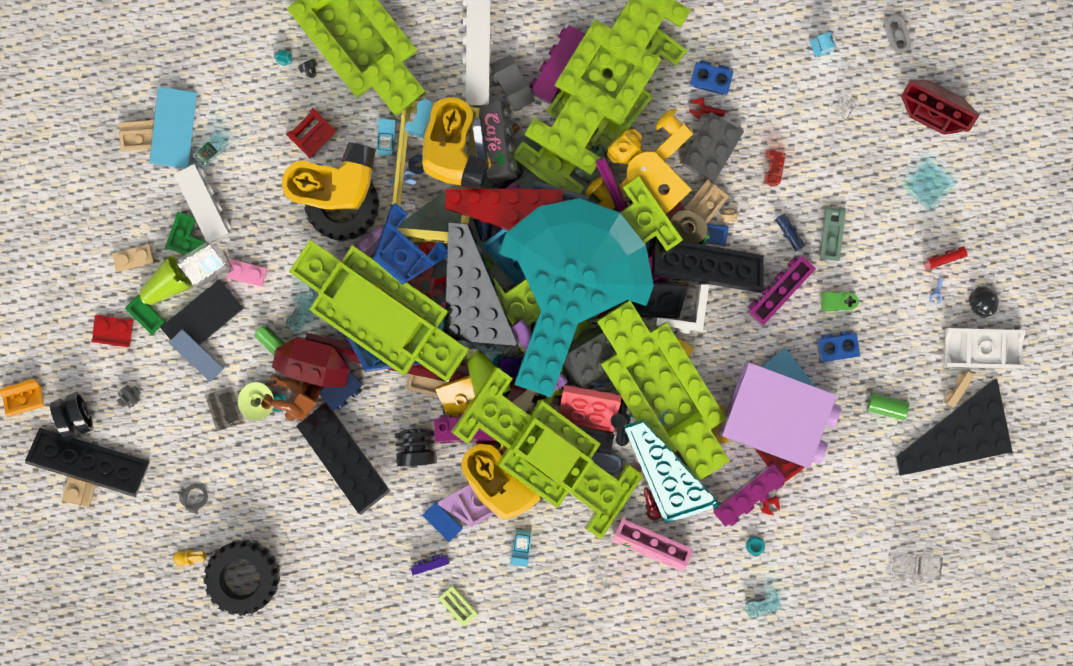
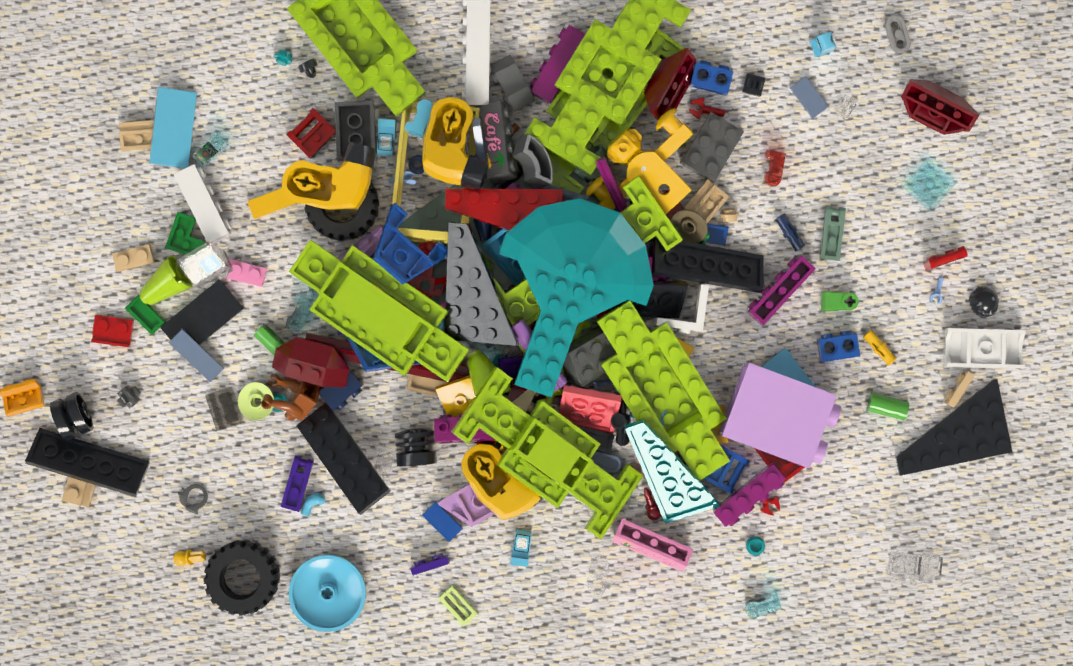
(269, 203): none -> yellow tile
(297, 484): none -> dark purple plate
(311, 501): none -> medium azure arm
(327, 593): none -> medium azure dish
(355, 124): none -> dark grey brick
(534, 160): none -> dark grey brick
(670, 82): none -> dark red wedge
(717, 476): none -> blue plate
(753, 85): none -> black tile
(808, 97): none -> sand blue tile
(879, 347): none -> yellow pin

